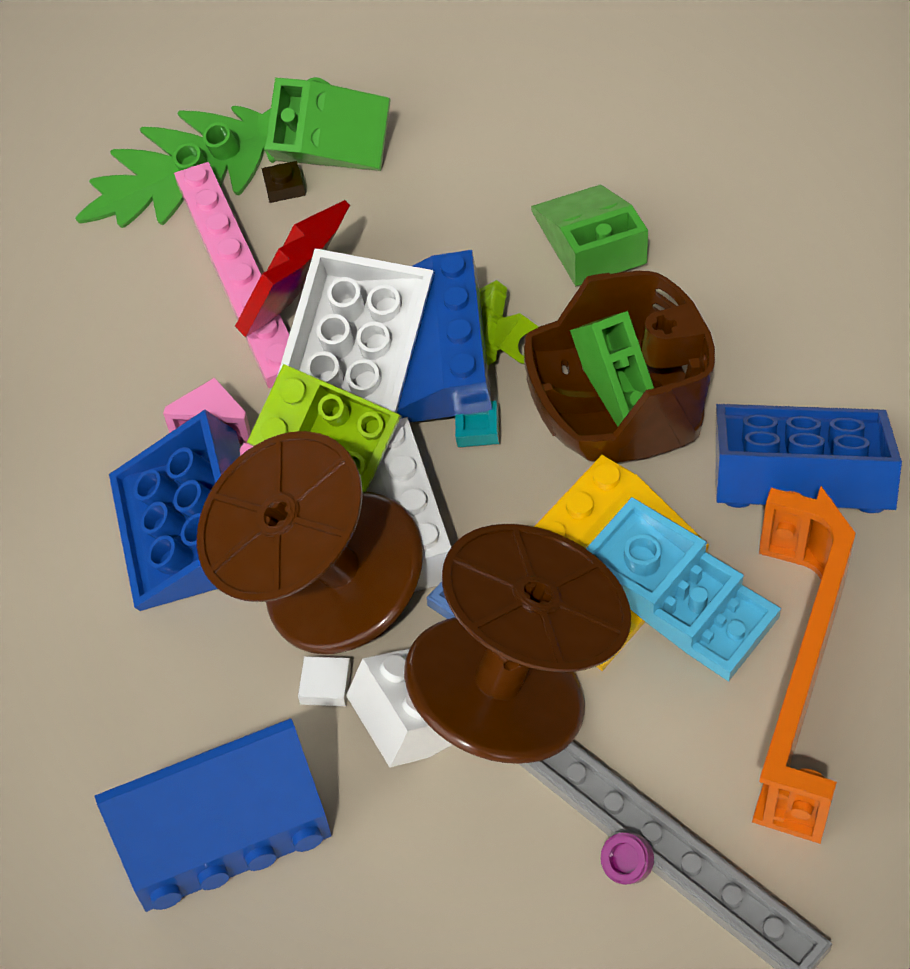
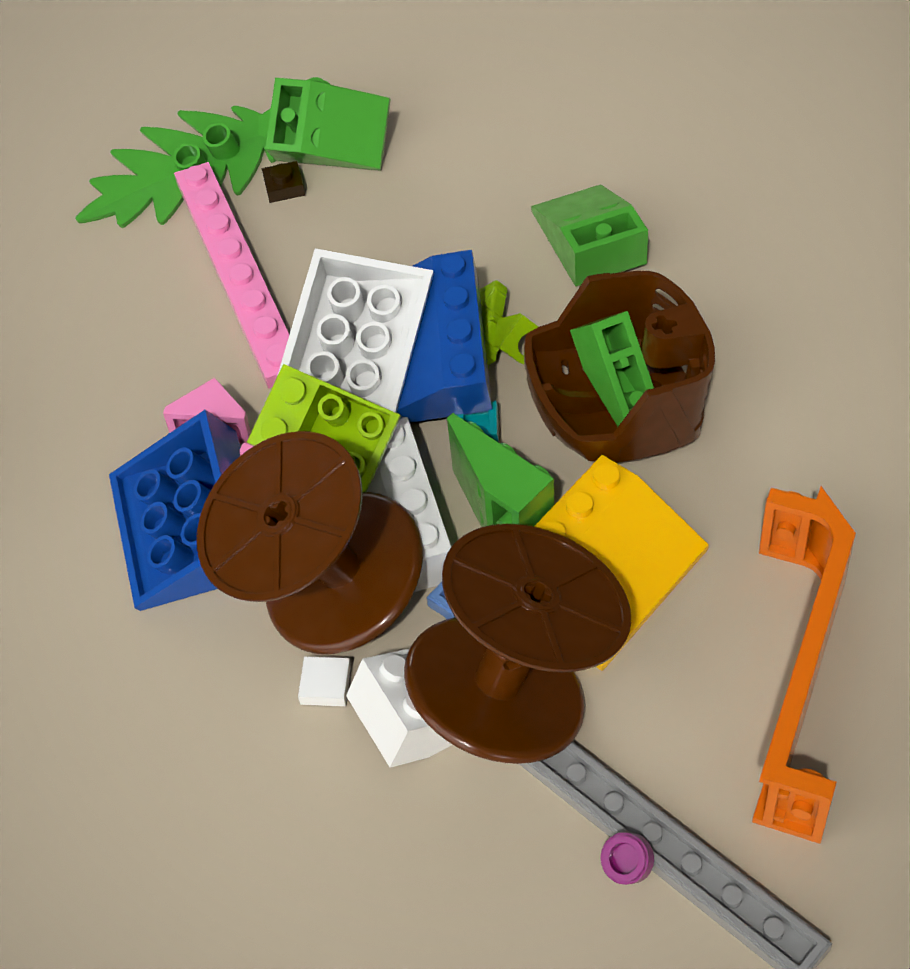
(215, 816): blue slope -> none
(289, 268): red slope -> none
(497, 480): none -> bright green slope
(683, 588): medium azure slope -> none
(803, 449): blue slope -> none

